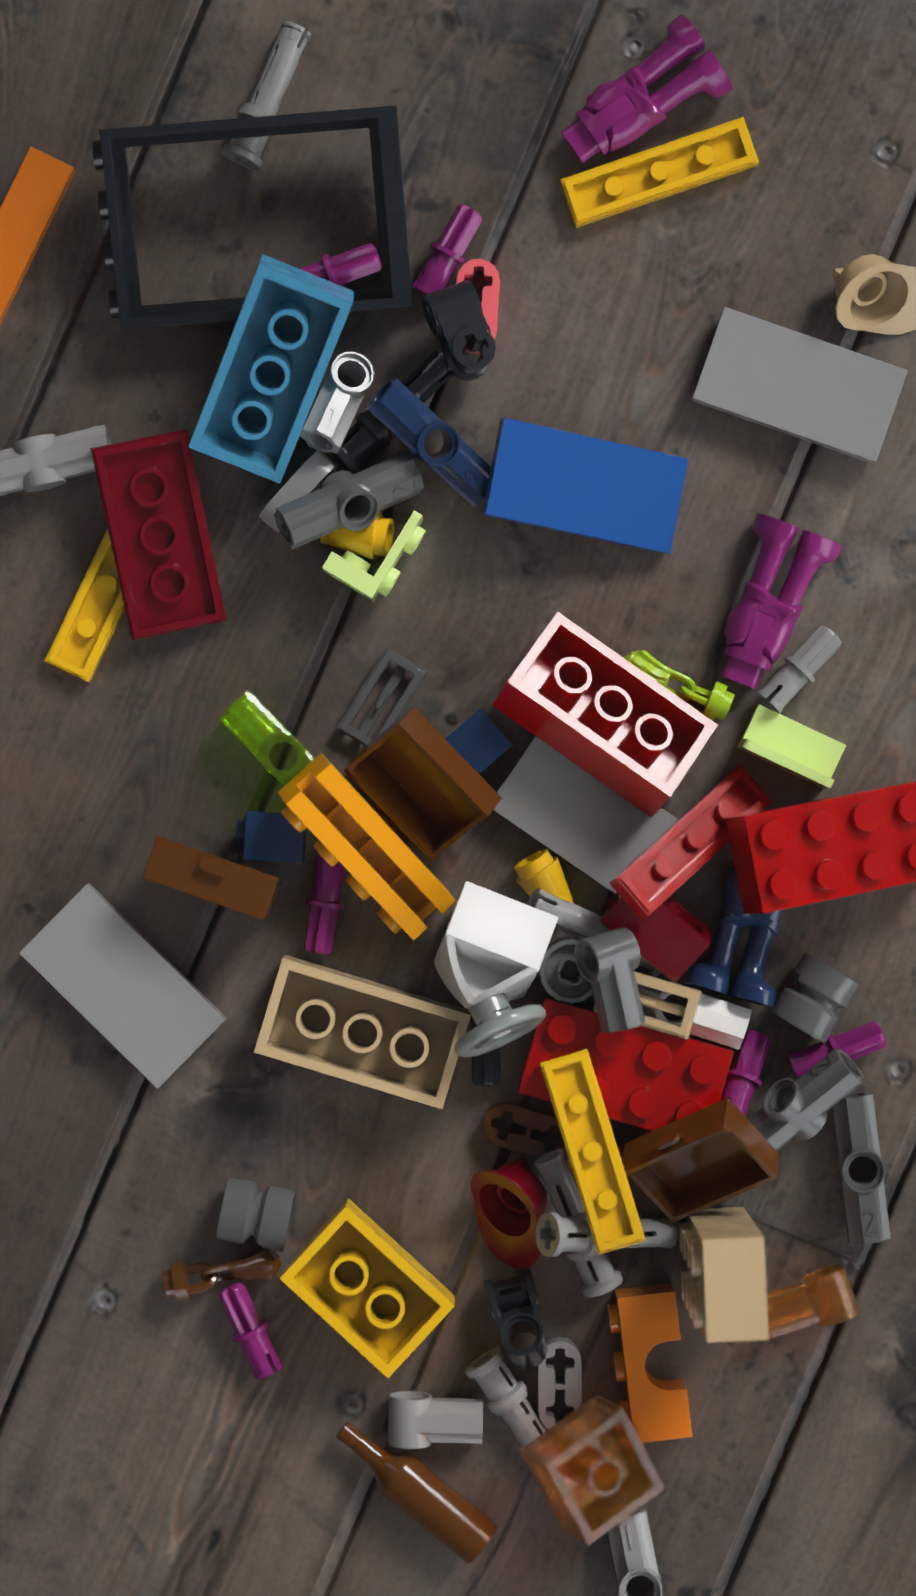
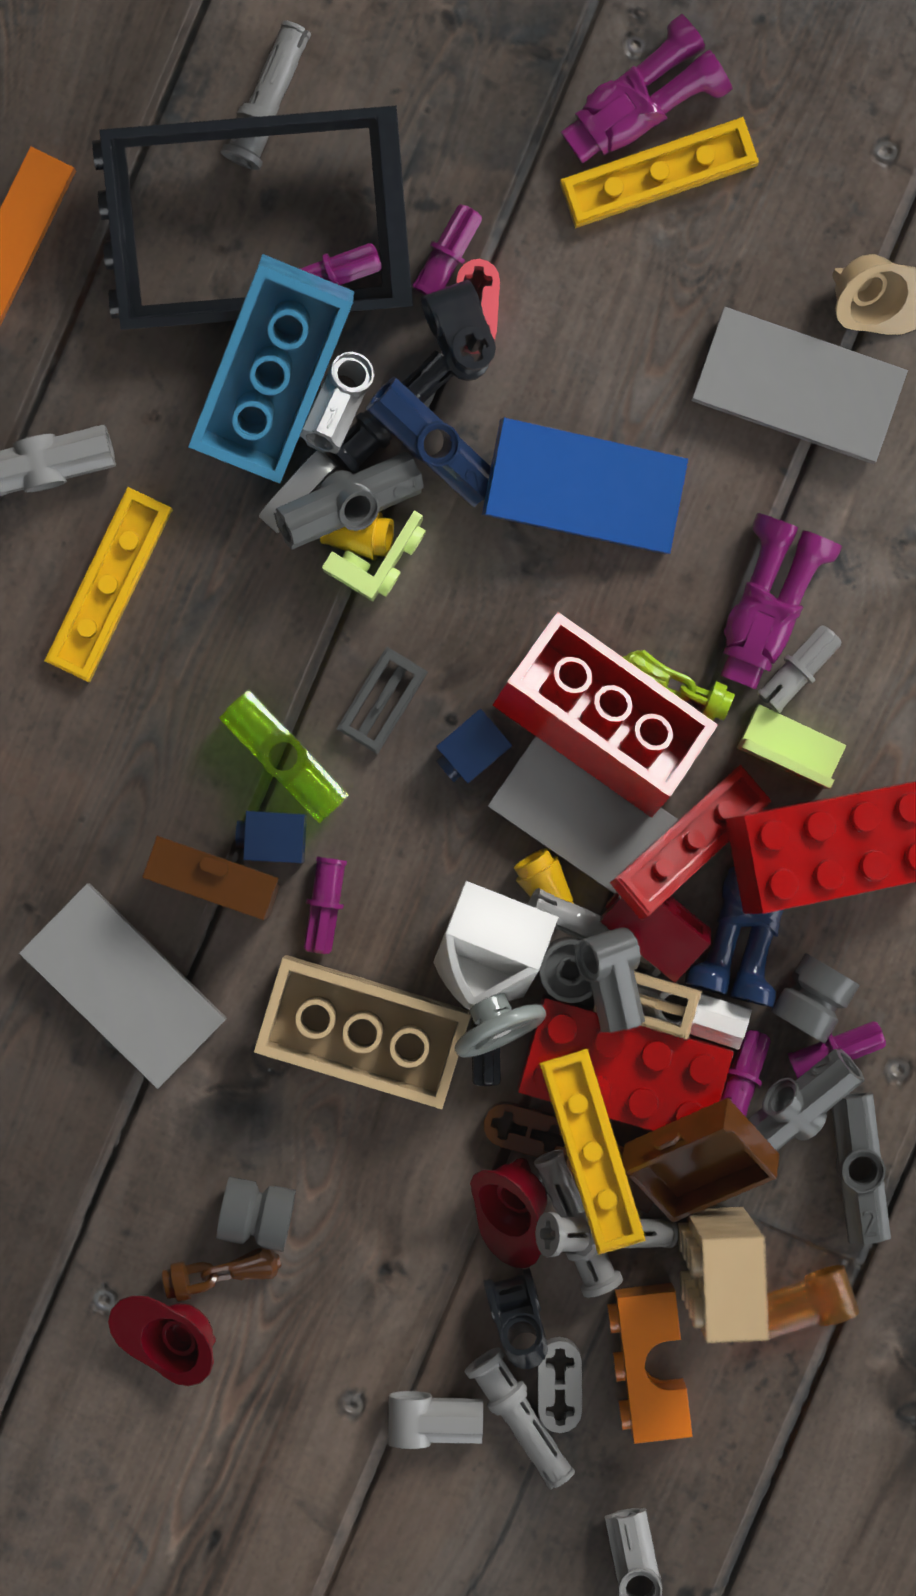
(158, 534): dark red tile -> none
(166, 1338): none -> dark red piece
(249, 1330): magenta axle -> none
(365, 846): light orange brick -> none
(368, 1288): yellow brick -> none
(422, 784): reddish brown container -> none
(424, 1496): reddish brown piece -> none
(593, 1469): clear orange brick -> none

